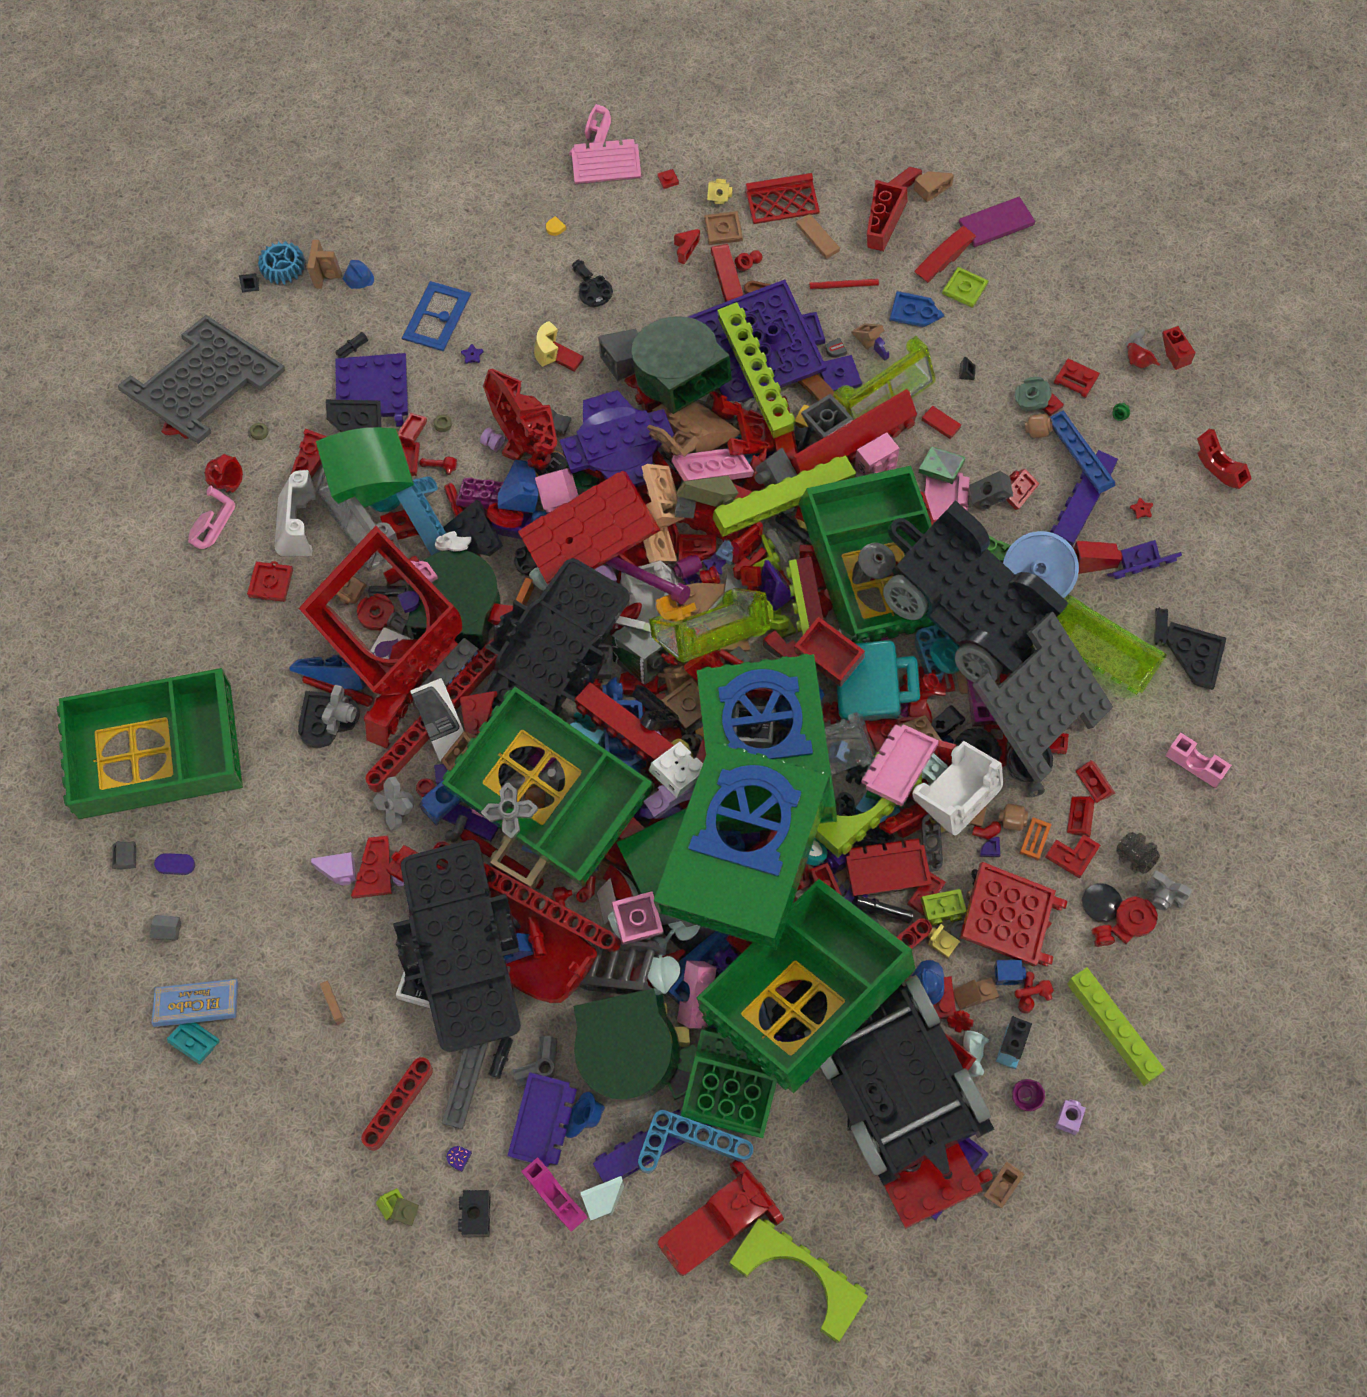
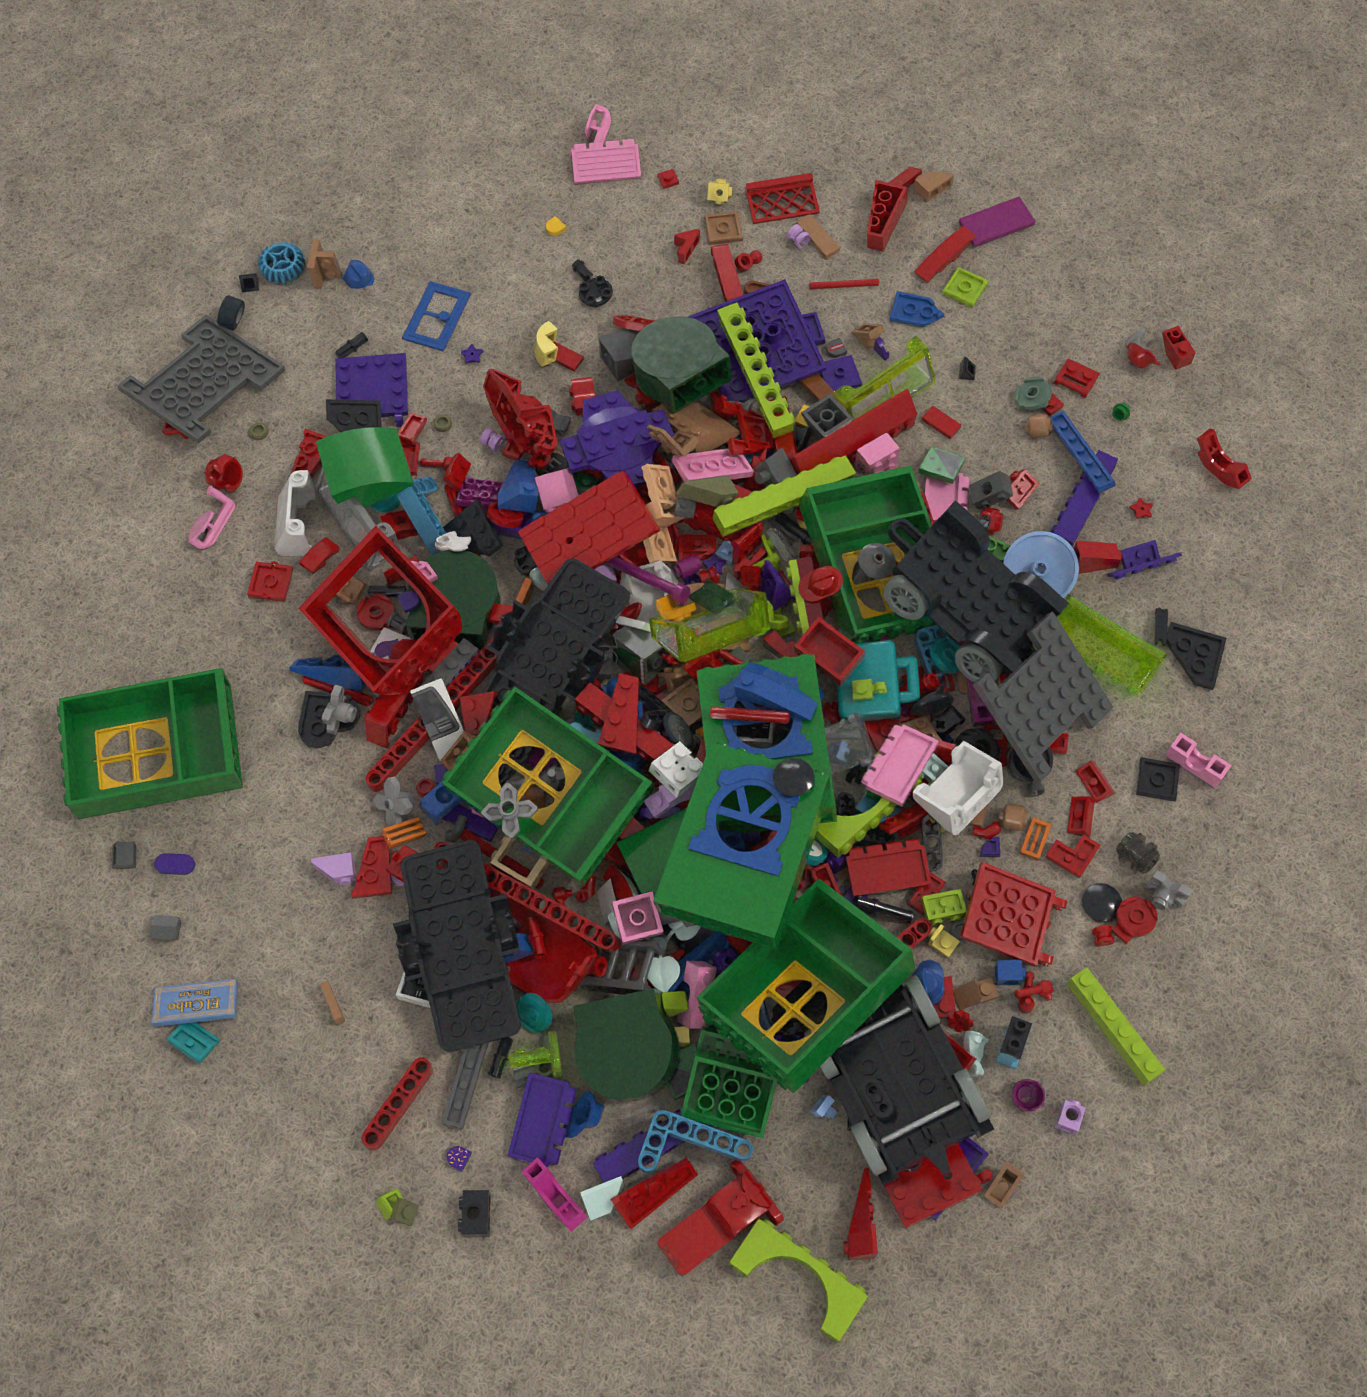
(230, 312): none -> black wheel
(318, 554): none -> red slope
(416, 821): none -> orange tile
(457, 472): none -> red plate
(534, 1012): none -> teal tile
(539, 1055): none -> clear neon green bracket
(581, 389): none -> red brick
(599, 967): none -> red wheel
(620, 725): none -> red wing
(631, 322): none -> red tile
(651, 1193): none -> red wing
(674, 1002): none -> lime slope
(677, 729): none -> dark grey wheel
(721, 597): none -> clear green piece
(749, 714): none -> red axle
(771, 690): none -> blue wedge
(793, 777): none -> black dish
(798, 235): none -> lavender wheel
(820, 583): none -> red piece
(823, 1107): none -> light blue tile
(862, 1237): none -> red wedge
(864, 689): none -> lime plate
(932, 702): none -> black piece
(991, 520): none -> red head
(1158, 779): none -> black tile

